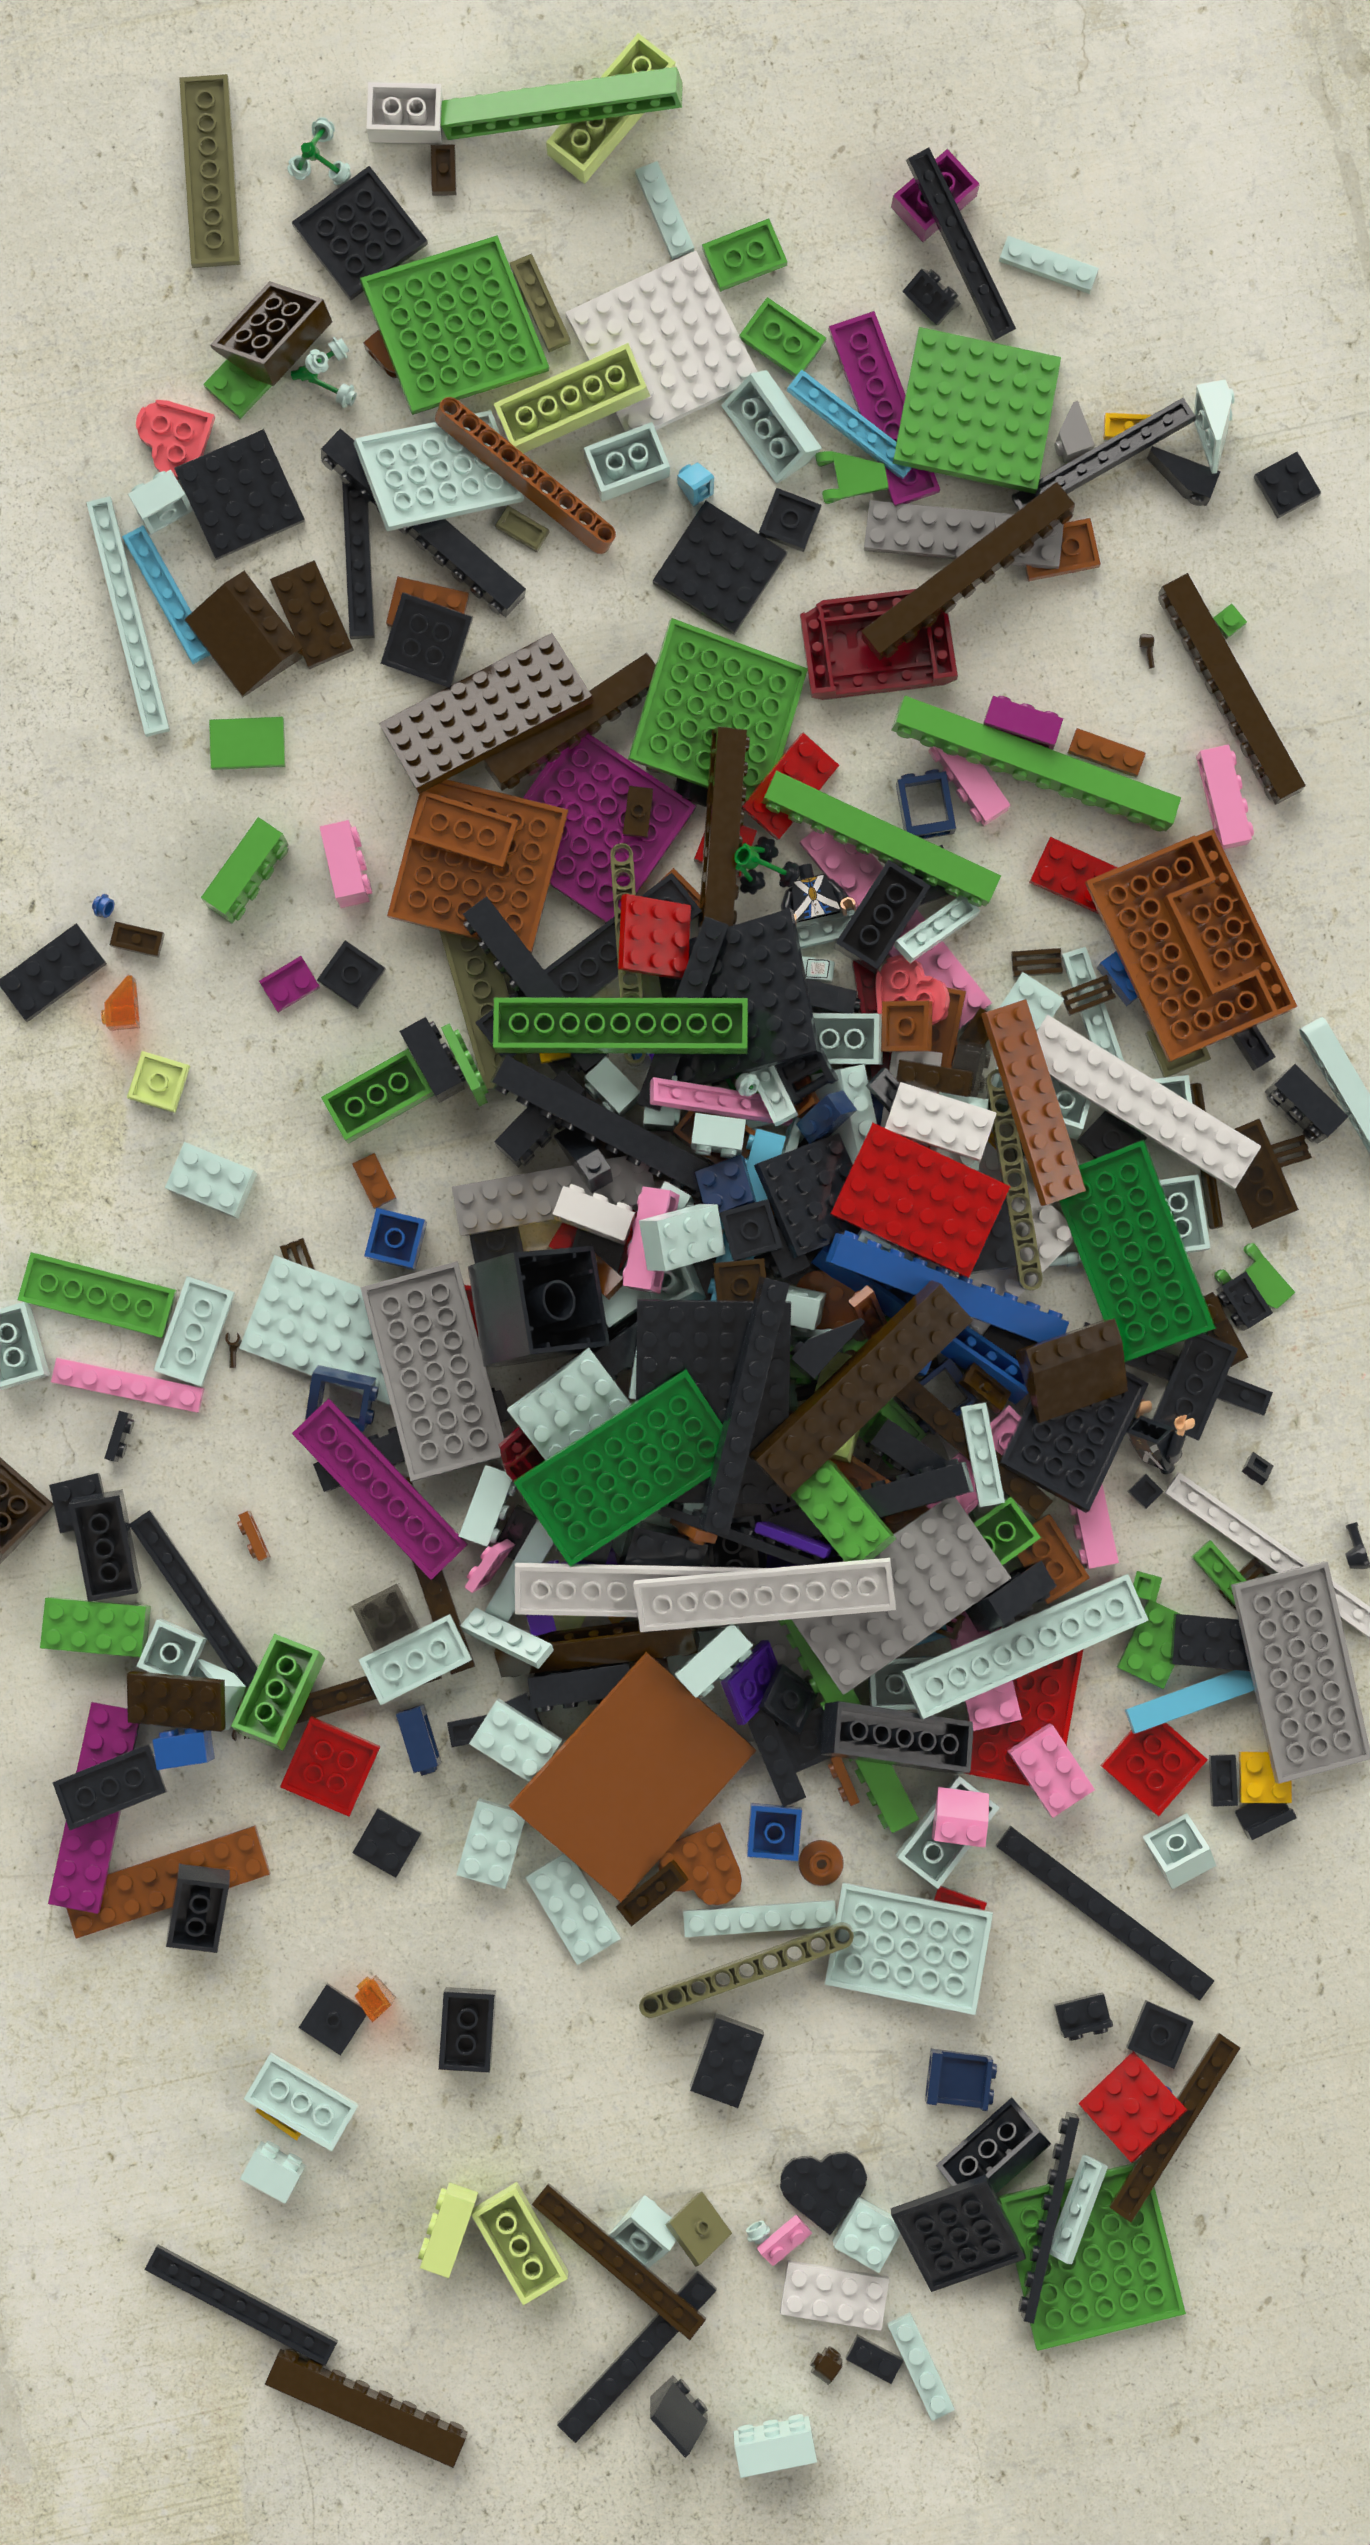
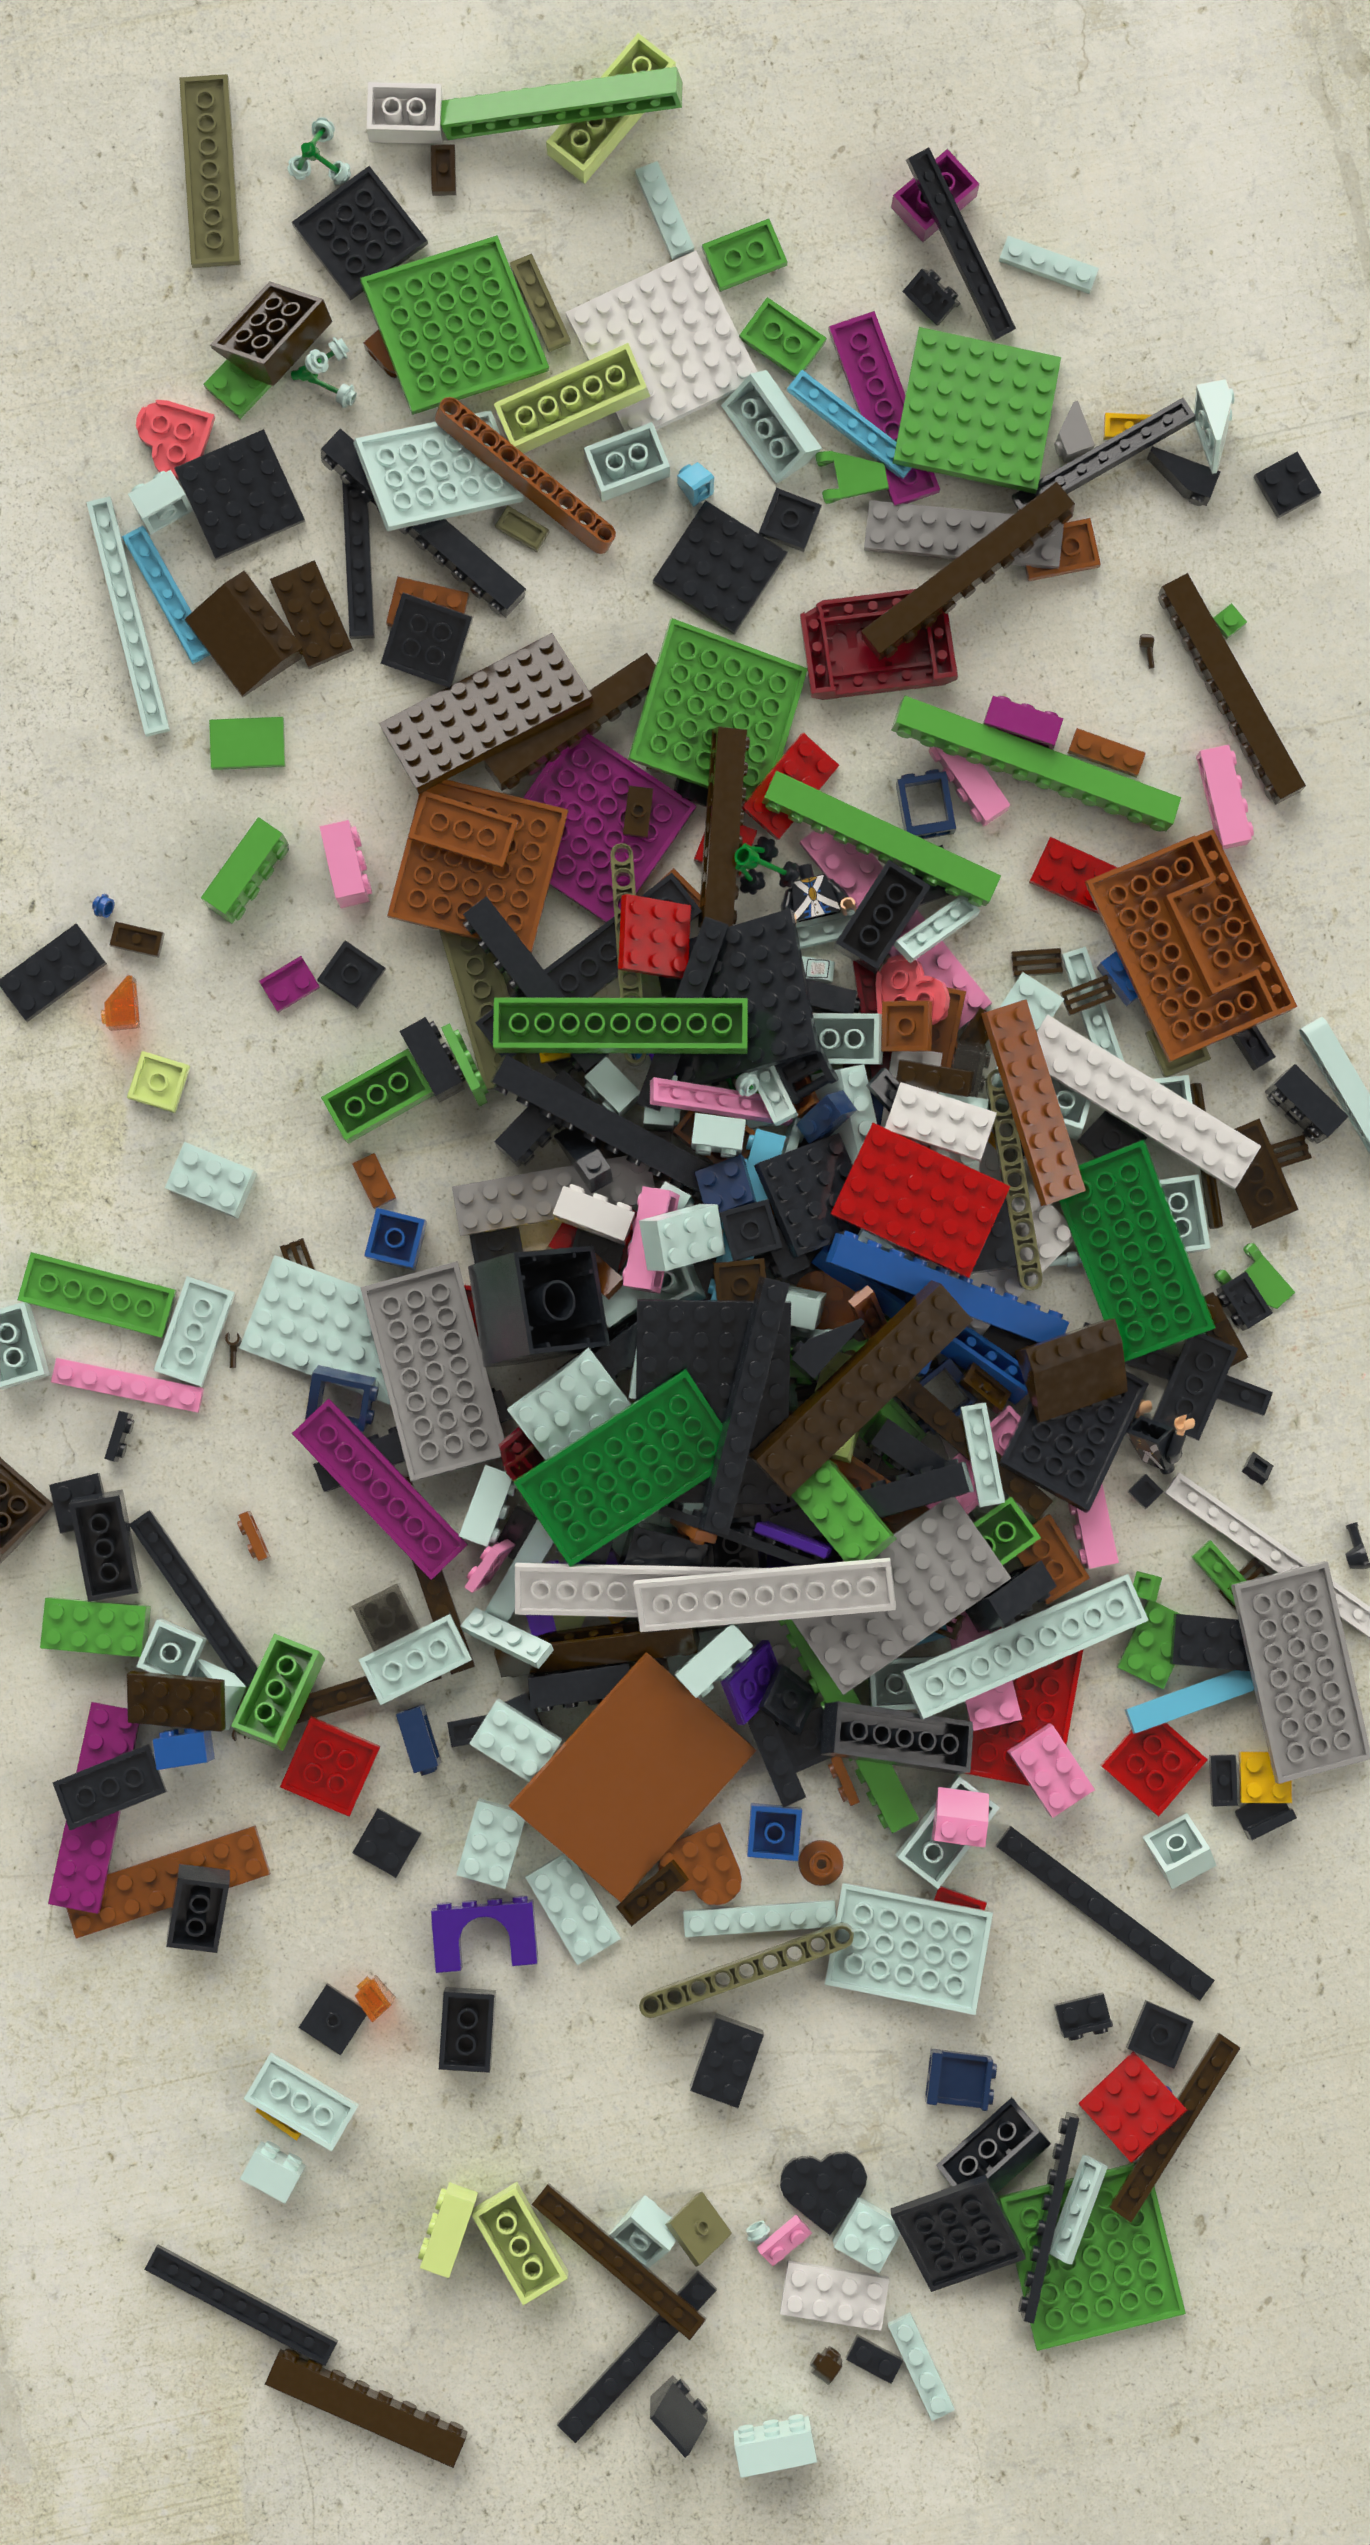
(514, 1915): none -> dark purple arch

